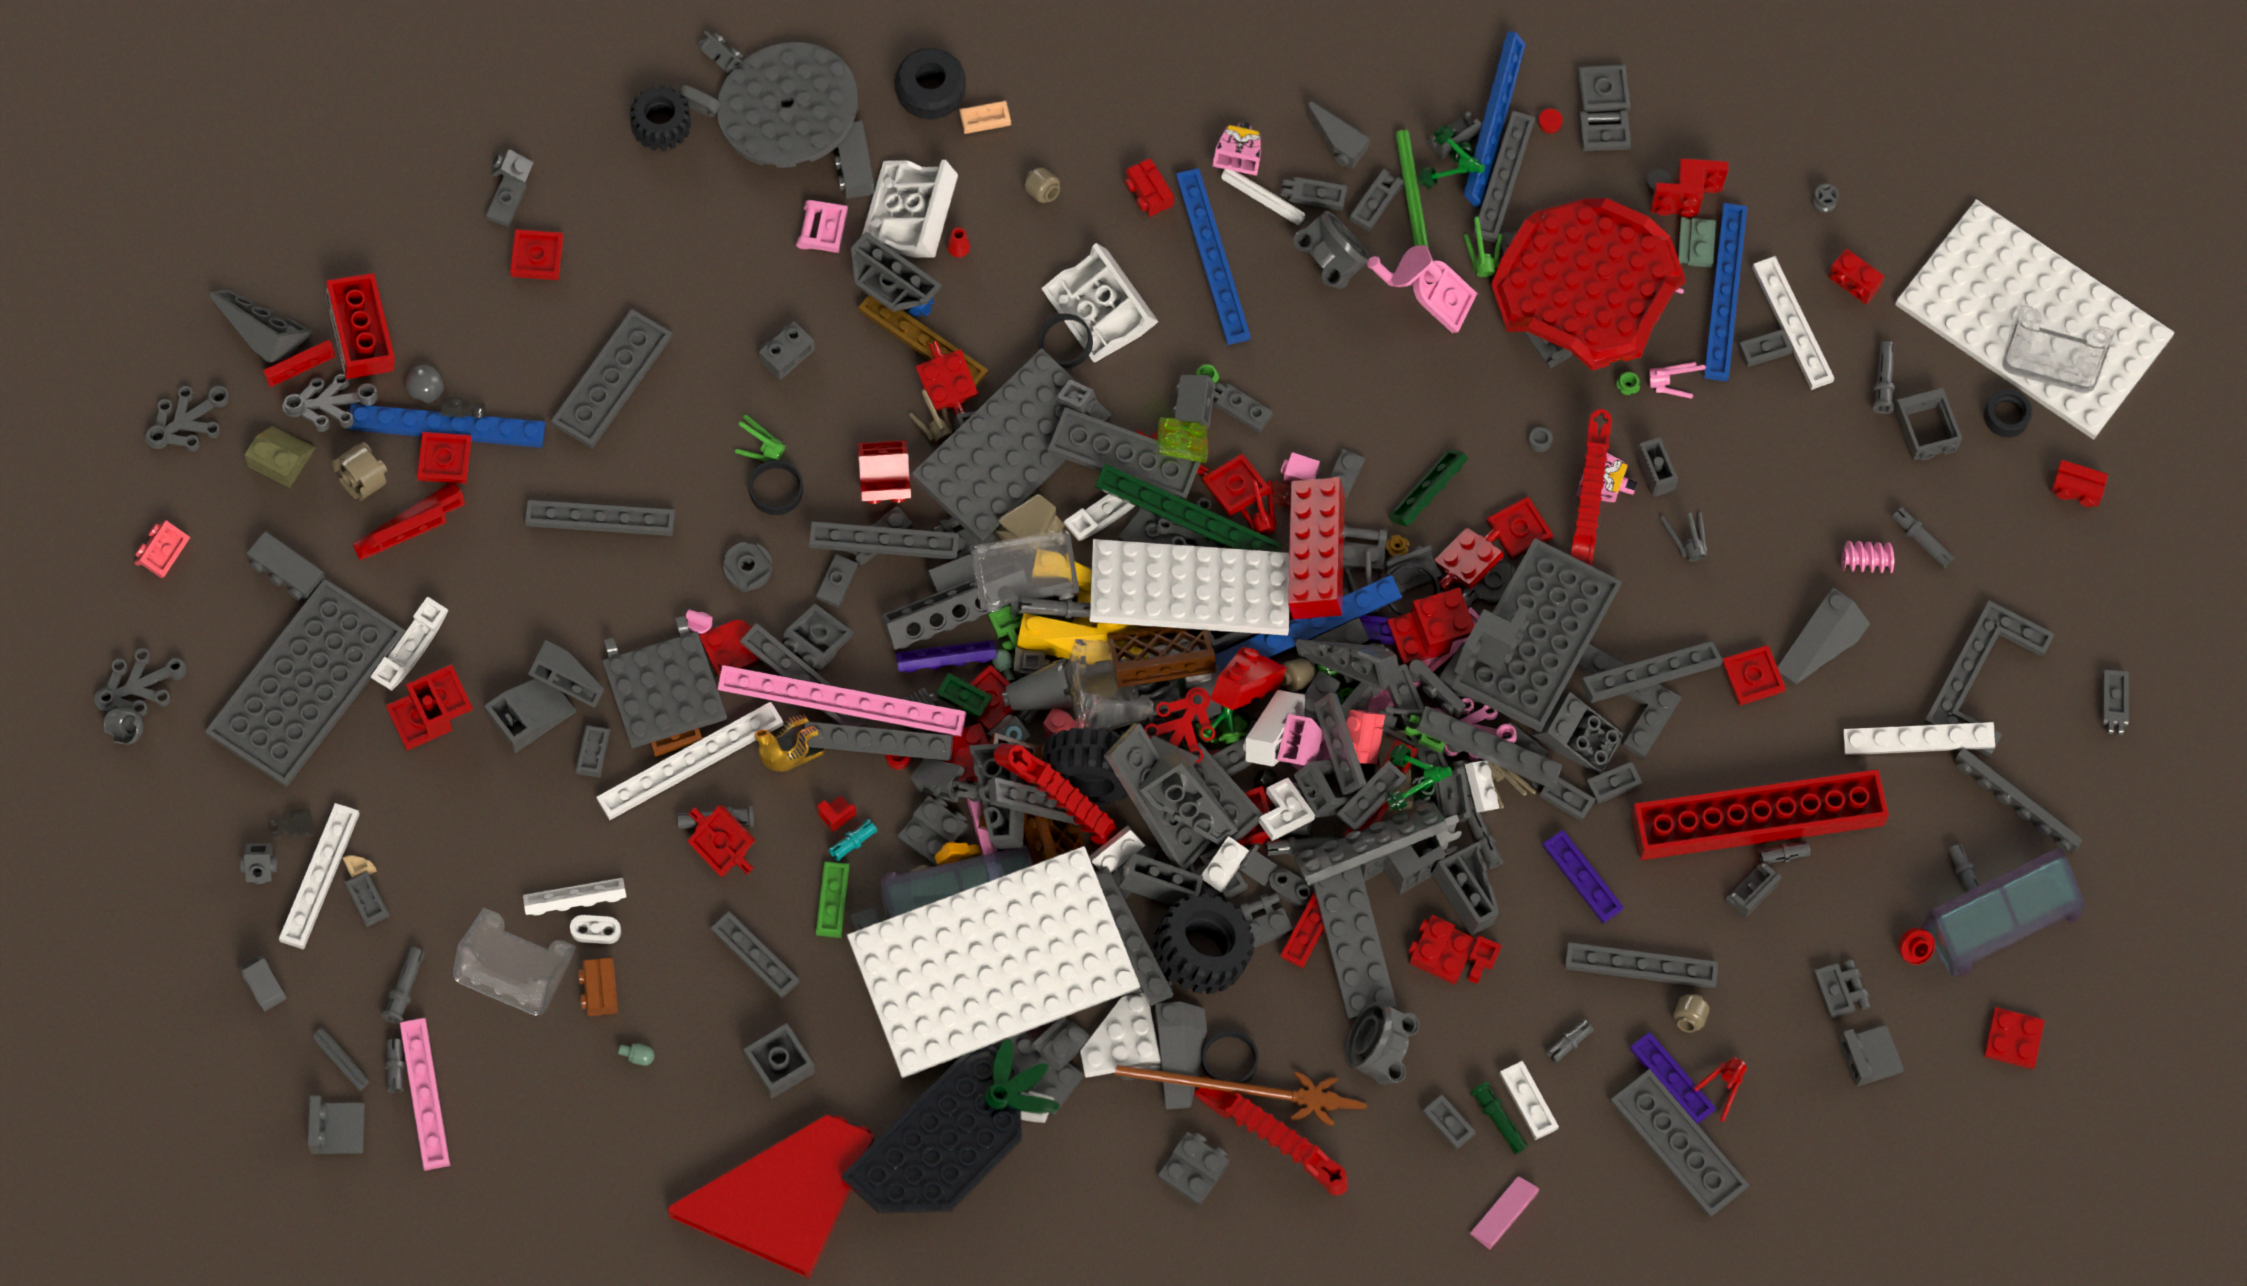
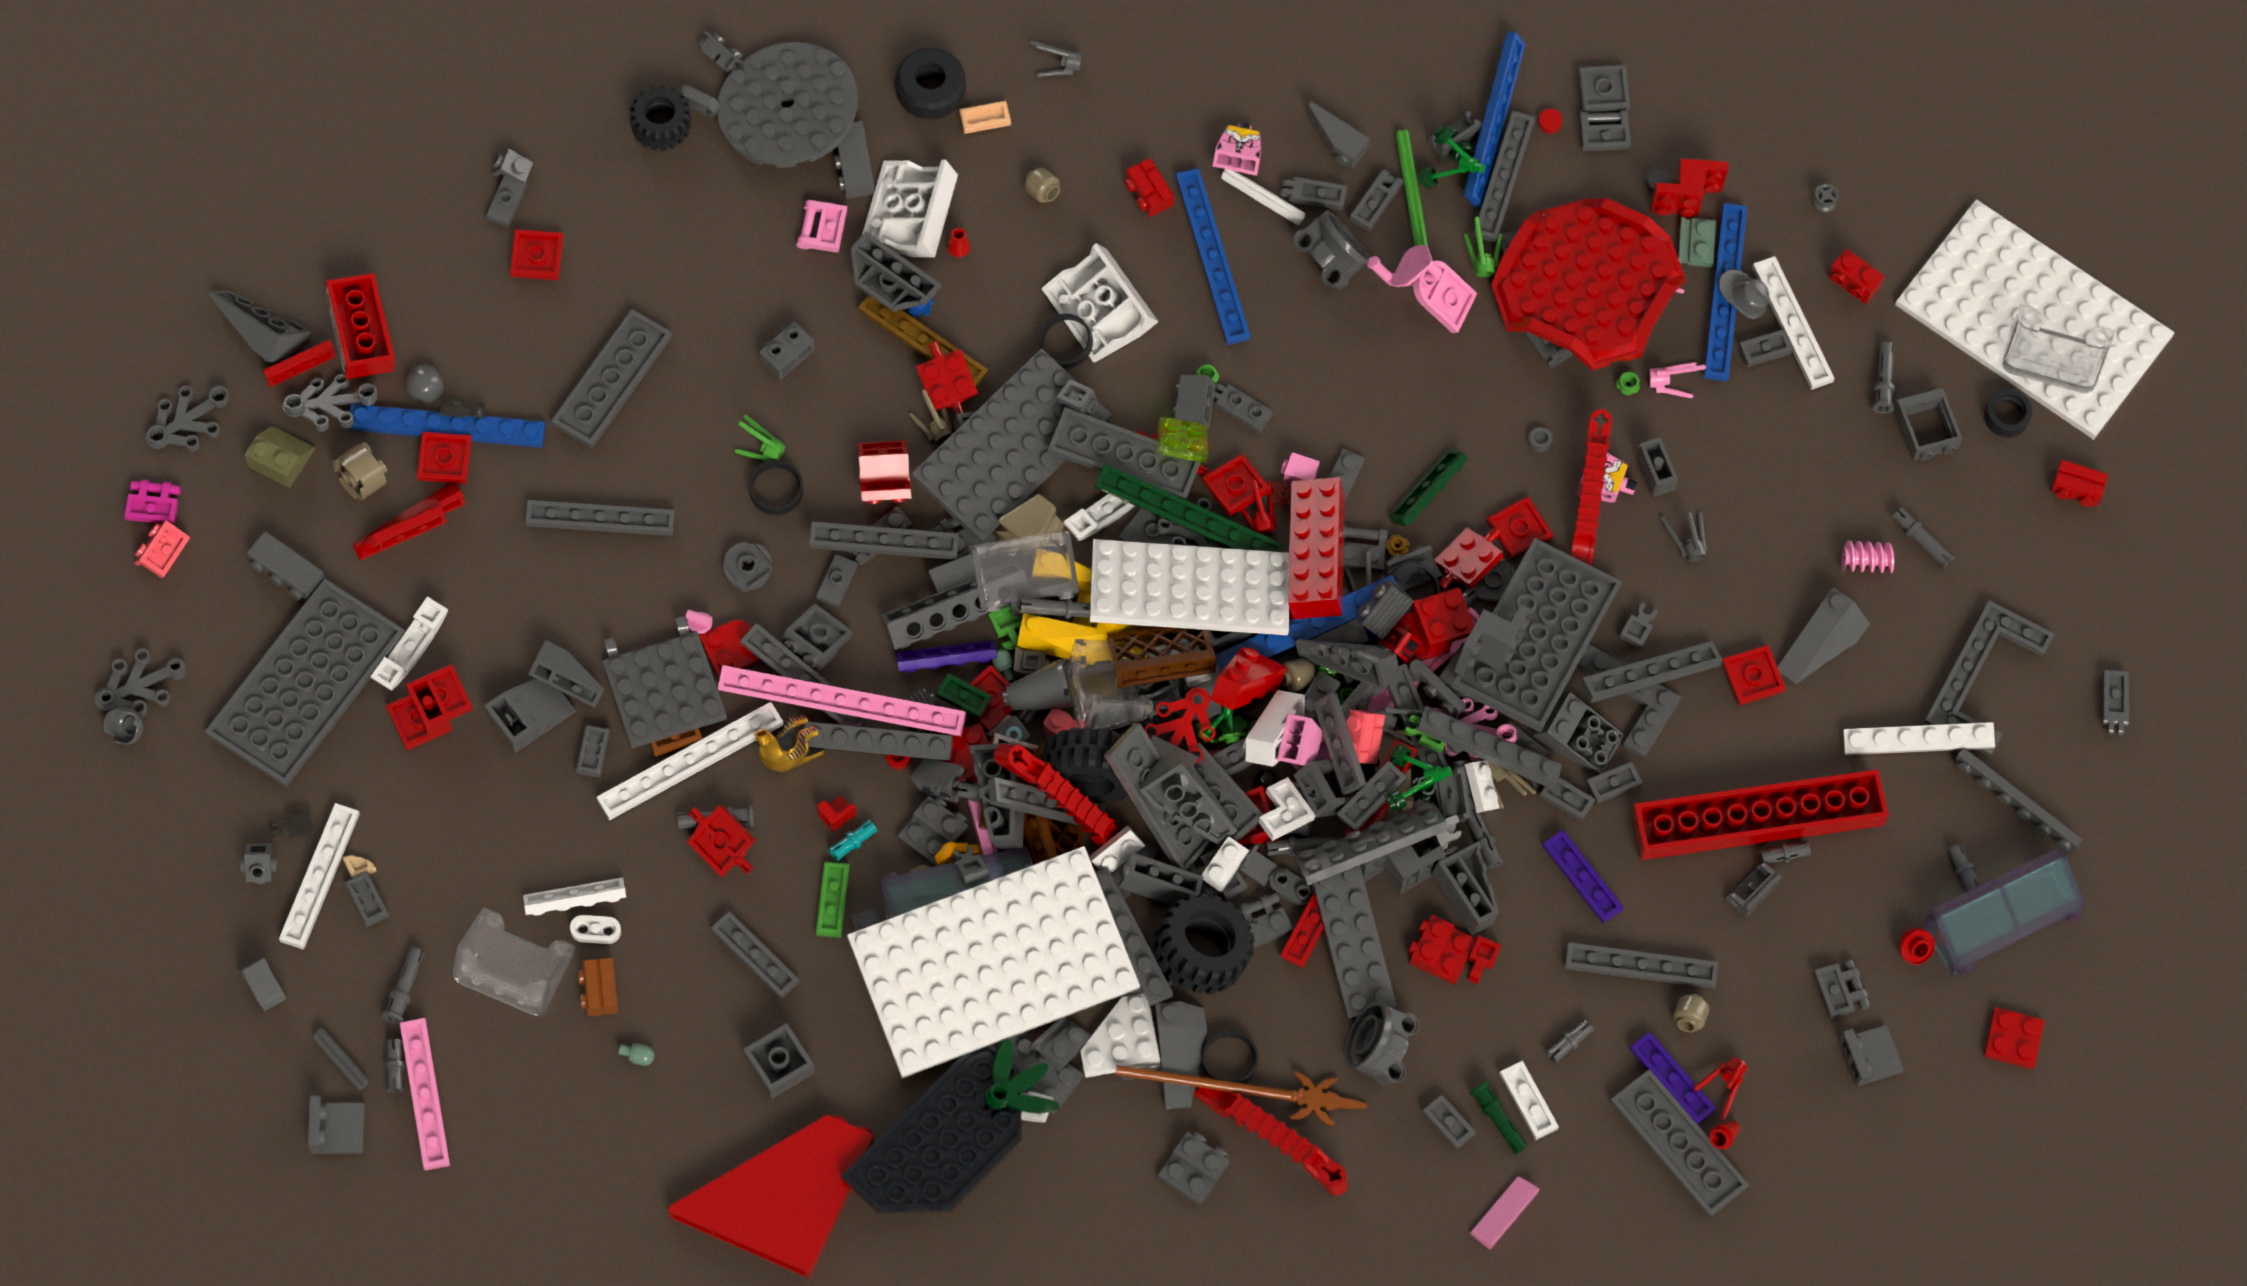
(152, 508): none -> dark pink plate
(969, 866): none -> dark grey plate
(1070, 59): none -> dark grey plant
(1384, 609): none -> dark grey brick
(1401, 643): none -> red slope
(1638, 628): none -> dark grey plate
(1724, 1134): none -> red cone
(1744, 293): none -> dark grey piece

